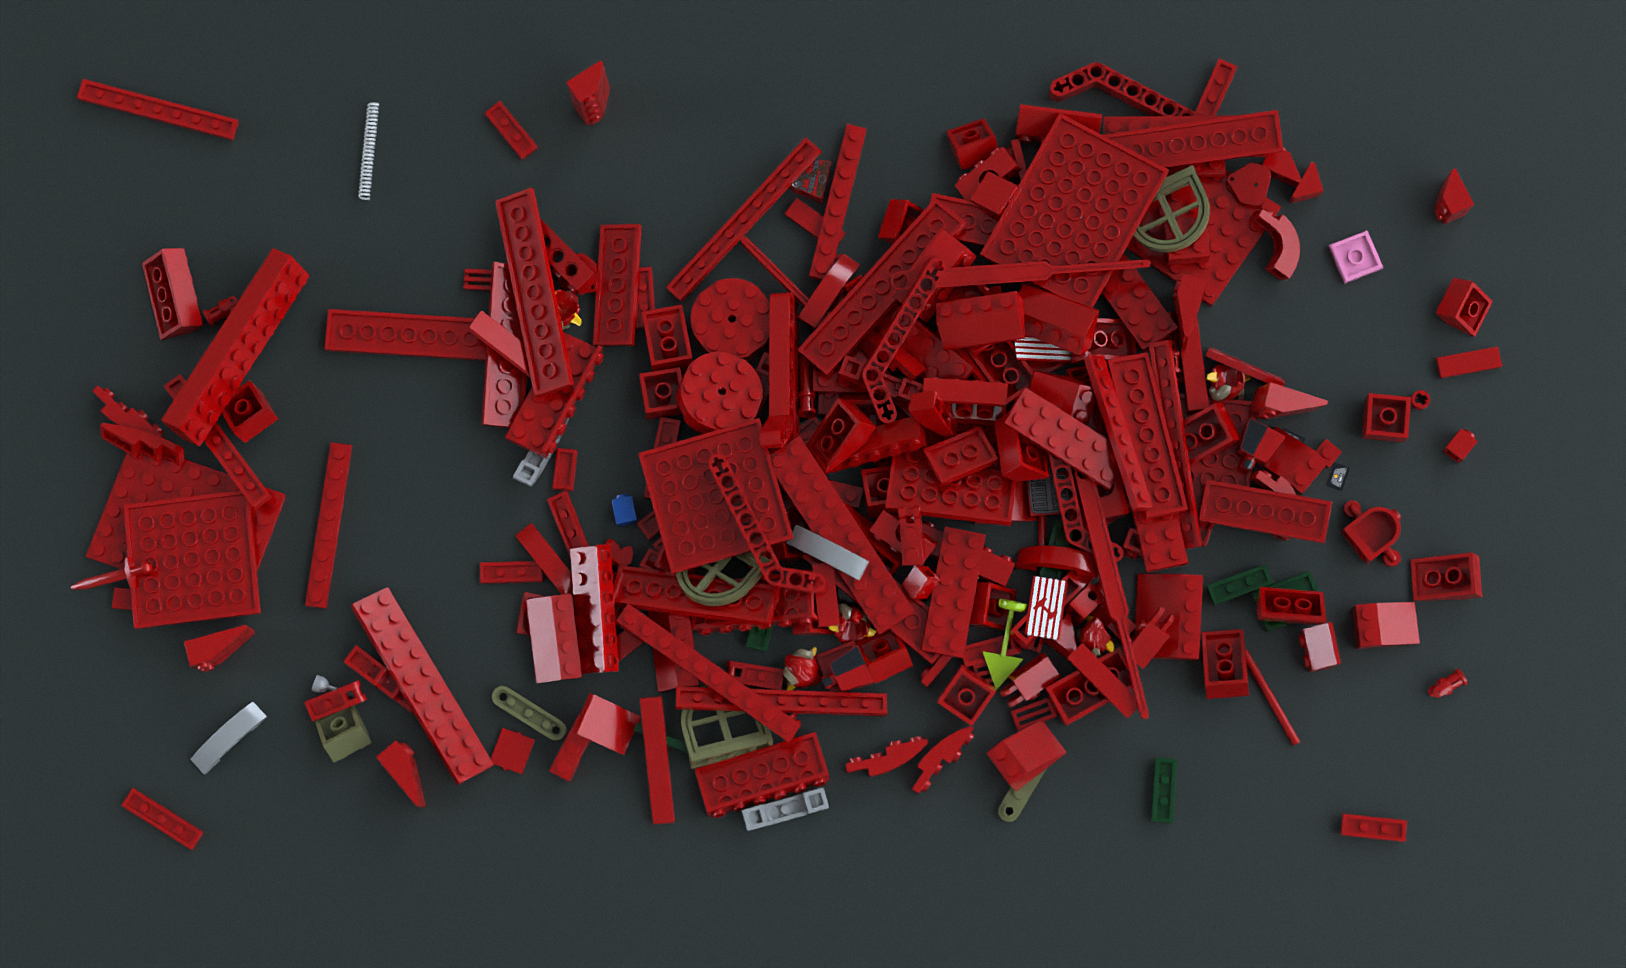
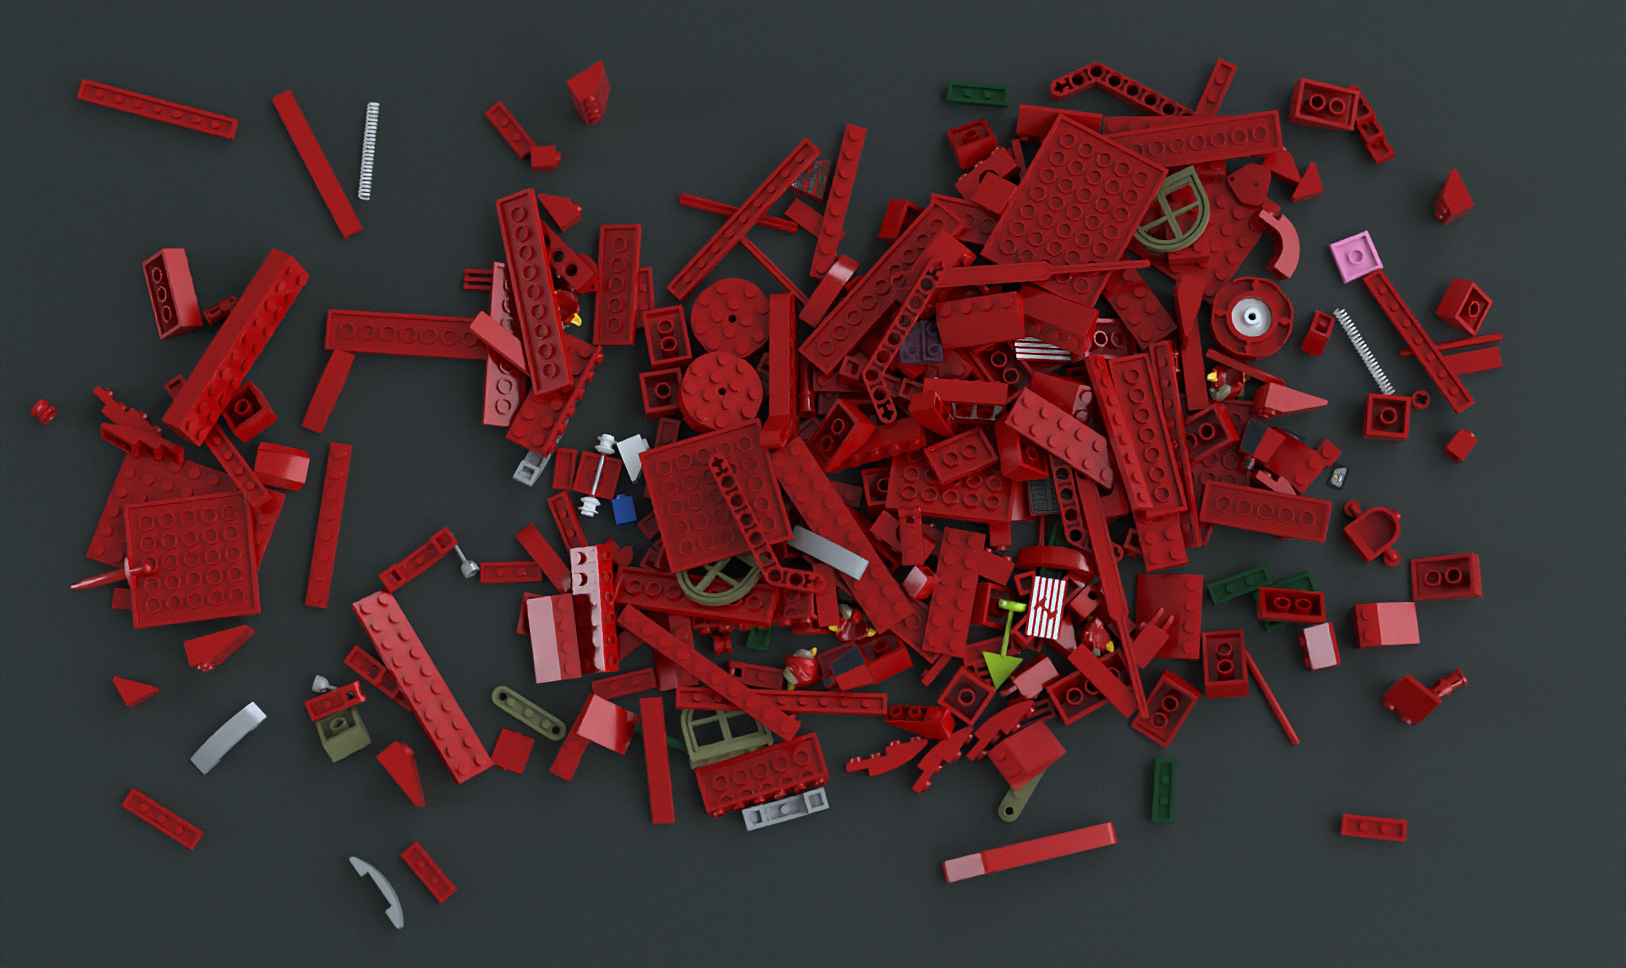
(43, 411): none -> red wheel
(134, 692): none -> red slope
(281, 466): none -> red slope
(317, 164): none -> red tile
(328, 390): none -> red slope
(394, 912): none -> light grey slope
(419, 560): none -> red slope
(428, 872): none -> red tile
(468, 567): none -> light grey hinge
(545, 158): none -> red brick
(561, 210): none -> red slope
(598, 475): none -> red plate
(625, 684): none -> red tile
(629, 451): none -> white slope
(722, 644): none -> red wheel
(728, 211): none -> red axle
(921, 344): none -> clear purple slope
(926, 721): none -> red slope
(978, 94): none -> dark green plate
(999, 537): none -> red brick
(1006, 721): none -> red slope
(1023, 583): none -> red brick
(1029, 852): none -> red beam
(1167, 708): none -> red slope
(1248, 338): none -> red piece
(1318, 334): none -> red slope
(1323, 105): none -> red slope
(1362, 351): none -> white piece
(1370, 131): none -> red slope
(1410, 700): none -> red slope
(1418, 341): none -> red plate
(1459, 343): none -> red piece

